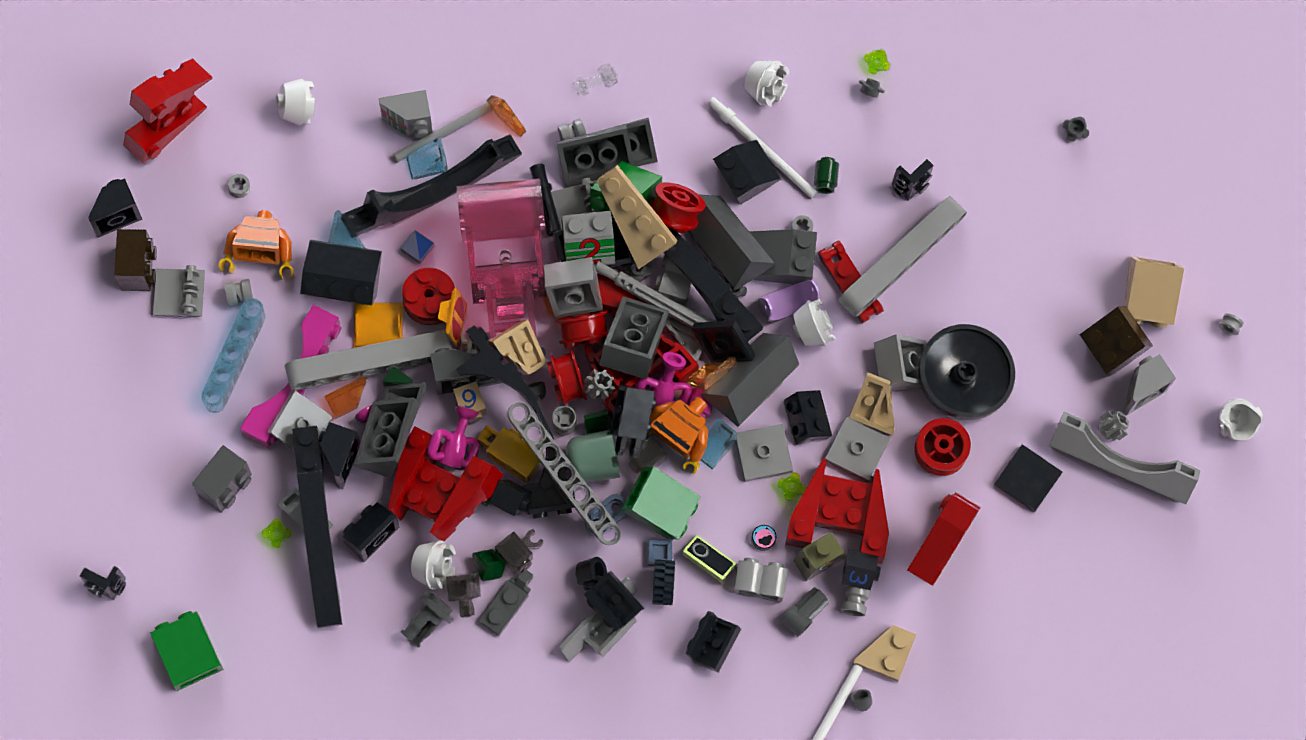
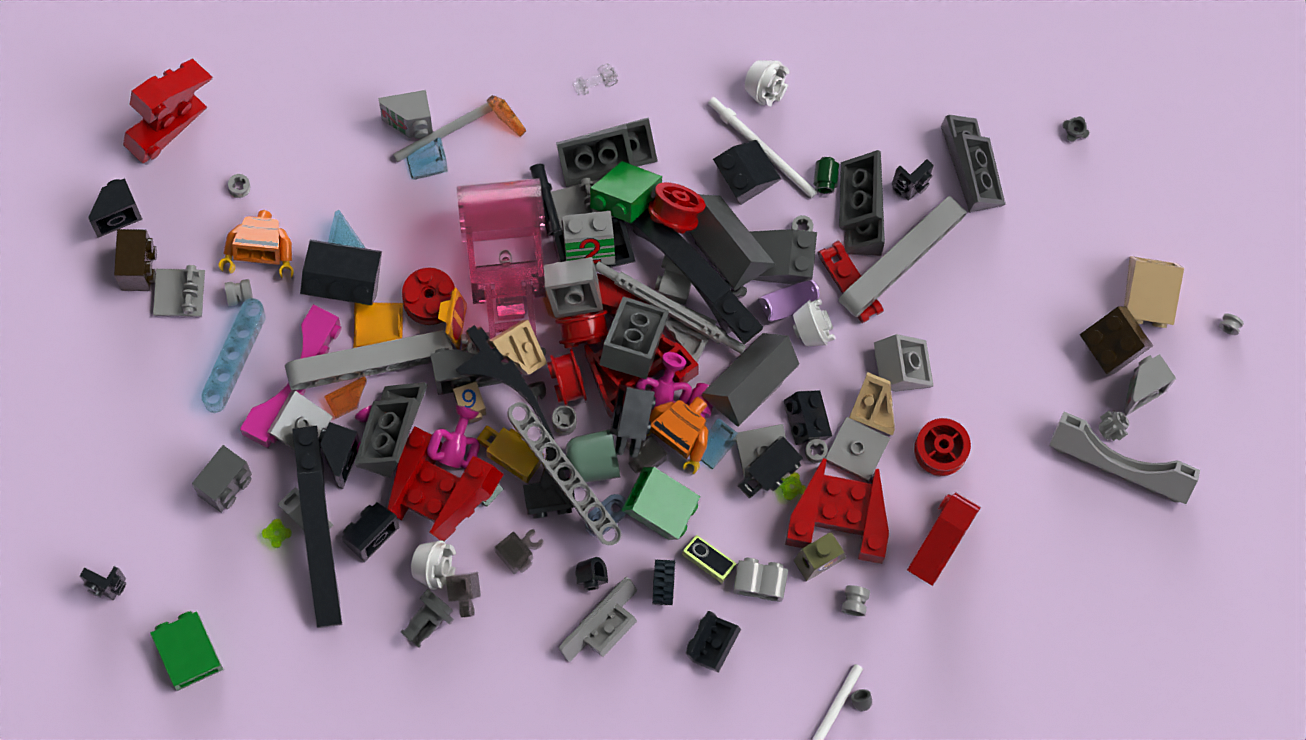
(296, 101): white cone -> none
(395, 206): black slope -> none
(396, 377): dark green slope -> none
(417, 246): sand blue tile -> none
(489, 564): dark green slope -> none
(507, 603): dark grey hinge -> none
(511, 497): black brick -> none
(566, 132): light grey wheel -> none
(597, 422): dark green slope -> none
(599, 385): light grey gear -> none
(613, 602): black bracket -> none
(630, 269): dark grey plate -> none
(637, 221): tan wing -> none
(658, 550): sand blue tile -> none
(711, 373): clear orange tile -> none
(723, 341): black tile -> none
(764, 537): tile -> none
(771, 467): none -> black brick
(800, 616): dark grey piece -> none
(815, 443): none -> light grey bush
(860, 570): black brick -> none
(862, 204): none -> dark grey slope
(871, 87): dark grey plate -> none
(879, 55): clear neon green plate -> none
(887, 653): tan wing -> none
(966, 372): black dish -> none
(973, 163): none -> dark grey slope
(1028, 478): black tile -> none
(1239, 419): white cap -> none

